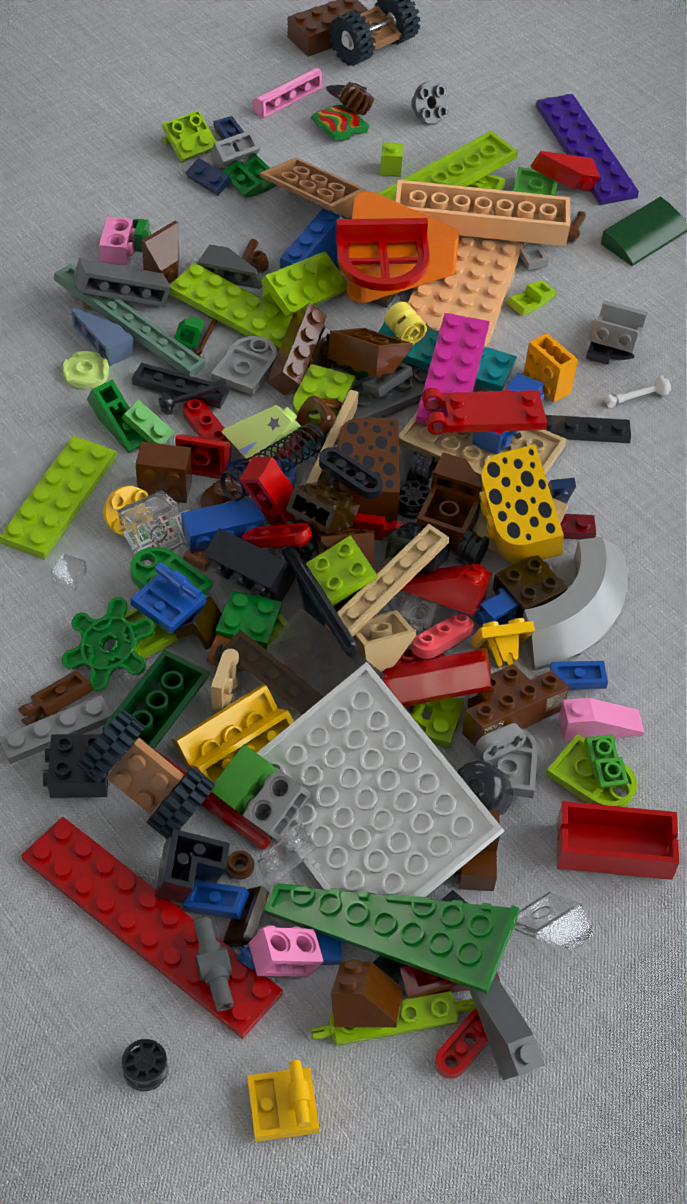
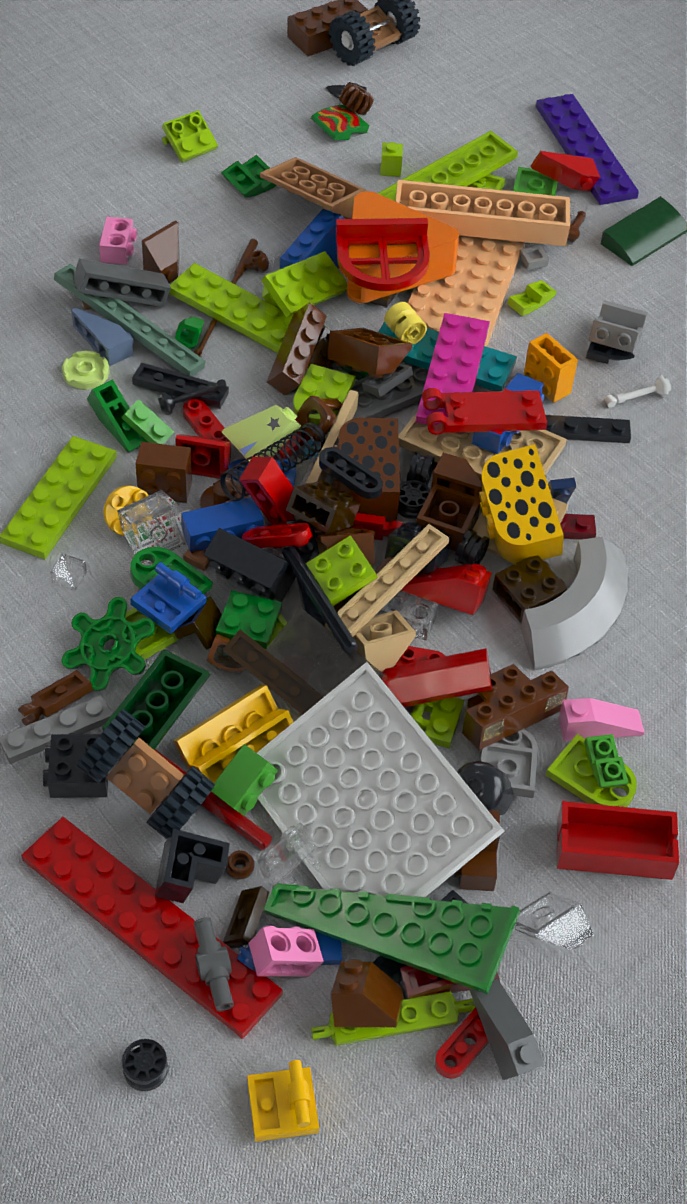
(142, 231): green plate -> none
(208, 176): dark blue plate -> none
(216, 899): blue plate -> none
(225, 681): tan plate -> none
(227, 127): dark blue plate -> none
(230, 266): dark grey slope -> none
(233, 149): light grey brick -> none
(245, 366): light grey plate -> none
(282, 808): light grey brick -> none
(288, 93): bright pink brick -> none
(430, 102): dark grey plate -> none
(442, 636): coral plate -> none
(497, 609): blue brick -> none
(500, 742): light grey beam -> none
(503, 639): yellow plate -> none
(581, 674): blue plate -> none

